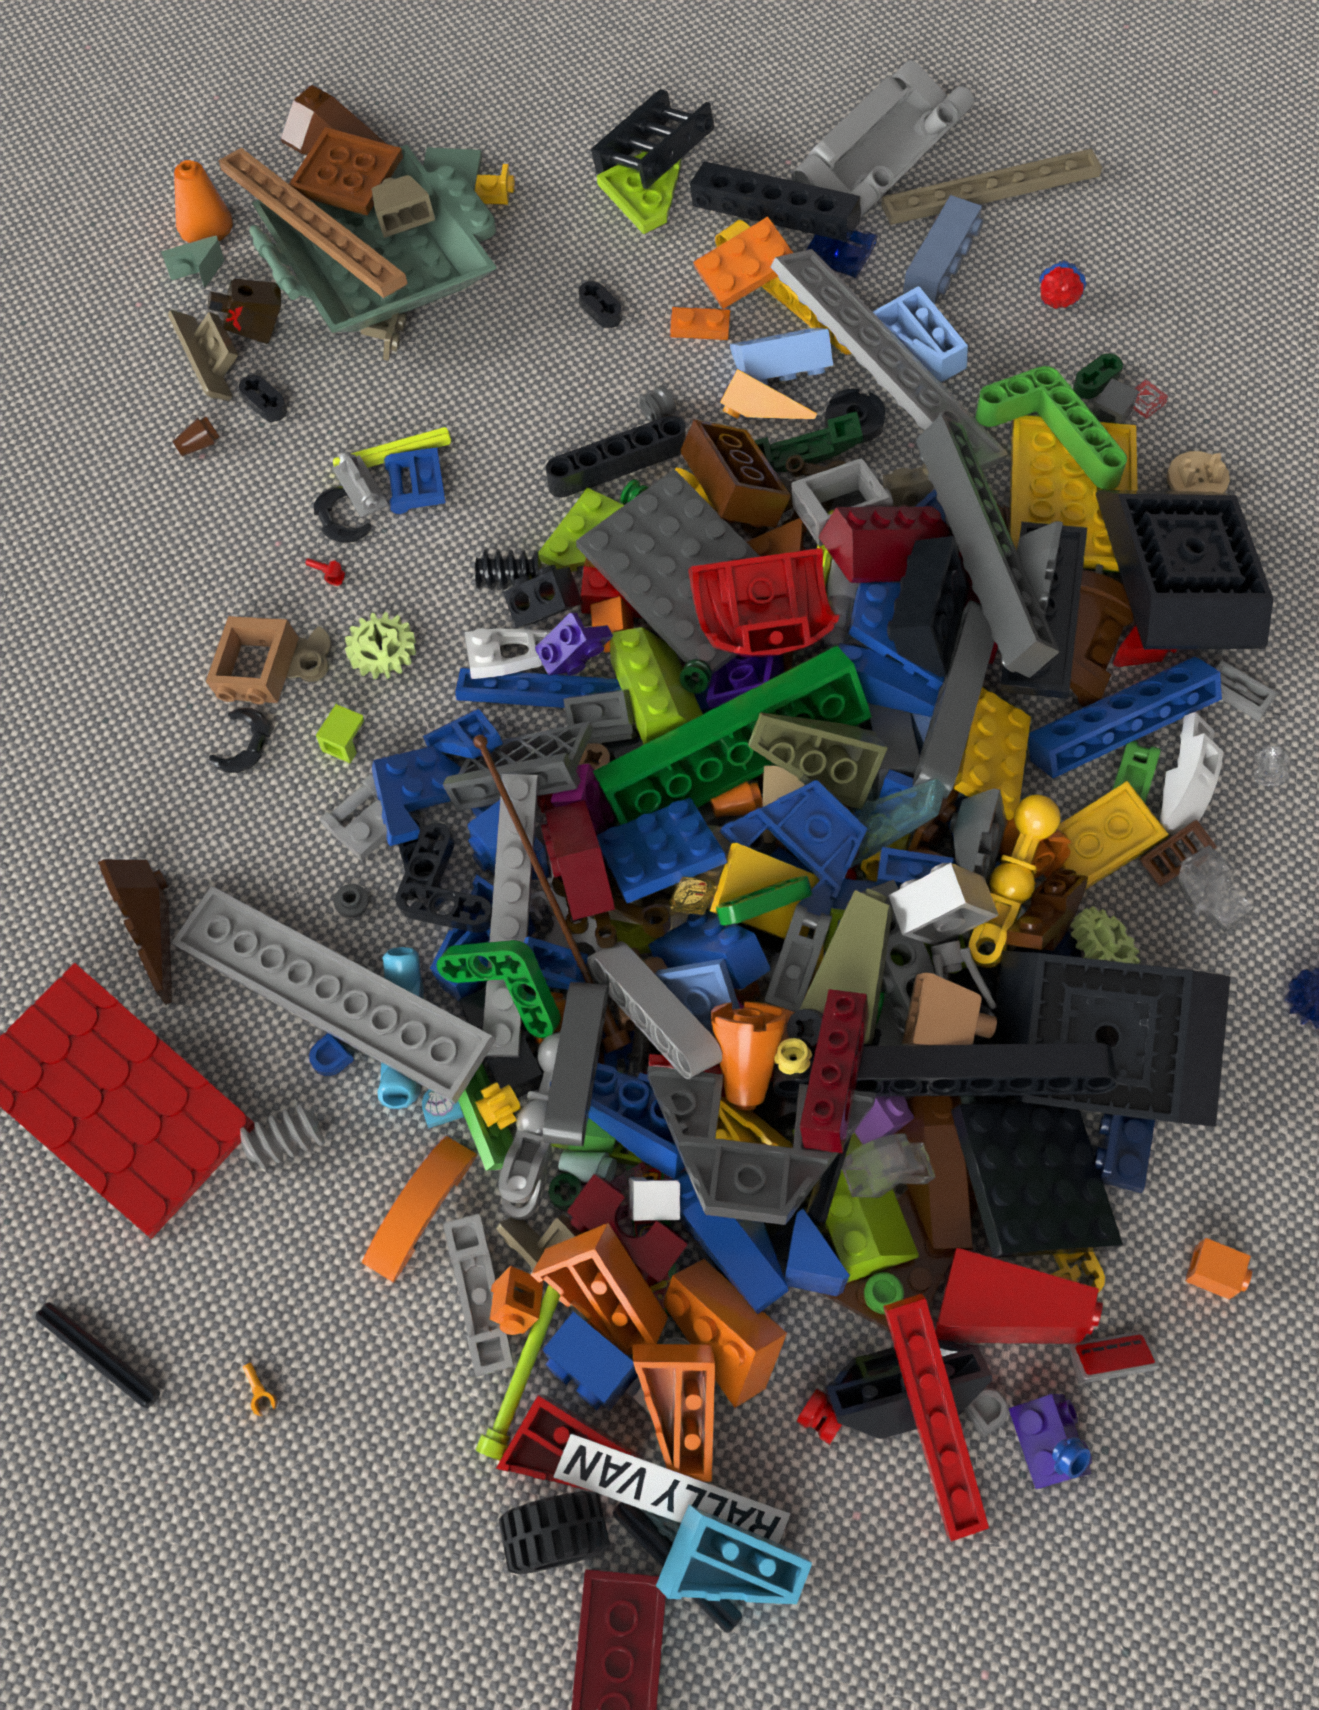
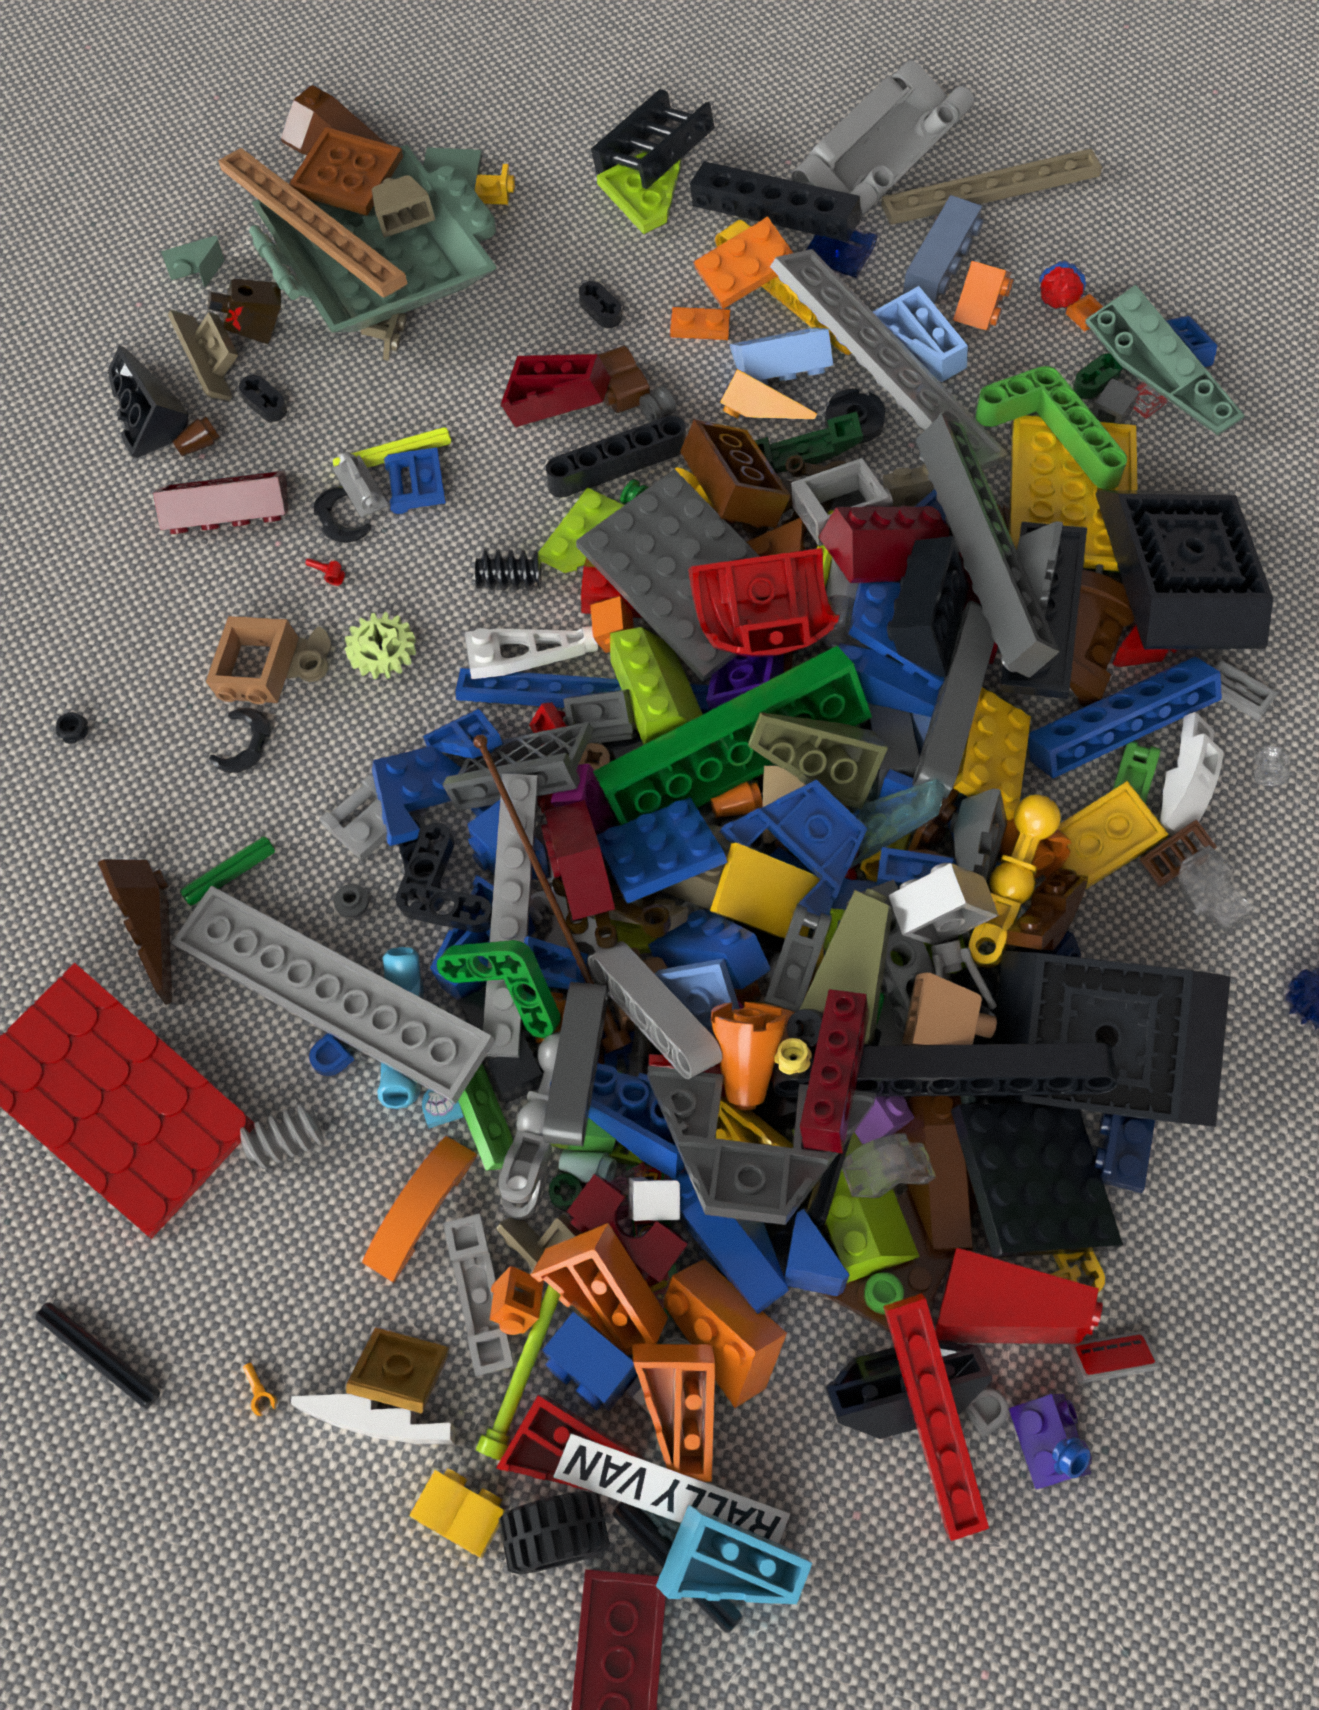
(69, 721): none -> black plate
(146, 406): none -> black wedge
(198, 204): orange cone -> none
(221, 501): none -> slope
(227, 870): none -> green axle
(338, 733): lime panel -> none
(363, 1417): none -> white slope
(397, 1370): none -> pearl gold plate
(458, 1512): none -> yellow brick
(498, 1105): yellow gear -> none
(543, 600): black brick -> none
(547, 718): none -> red tile
(553, 386): none -> dark red wedge
(571, 645): dark purple bracket -> none
(626, 380): none -> reddish brown brick
(686, 676): dark green bush -> none
(692, 895): clear yellow tile -> none
(764, 900): green beam -> none
(813, 1415): red wheel -> none
(981, 296): none -> orange brick
(1082, 310): none -> orange tile
(1103, 937): yellowish green gear -> none
(1159, 358): none -> sand green wedge
(1195, 339): none -> blue slope
(1209, 469): tan plate -> none
(1219, 1269): orange brick -> none

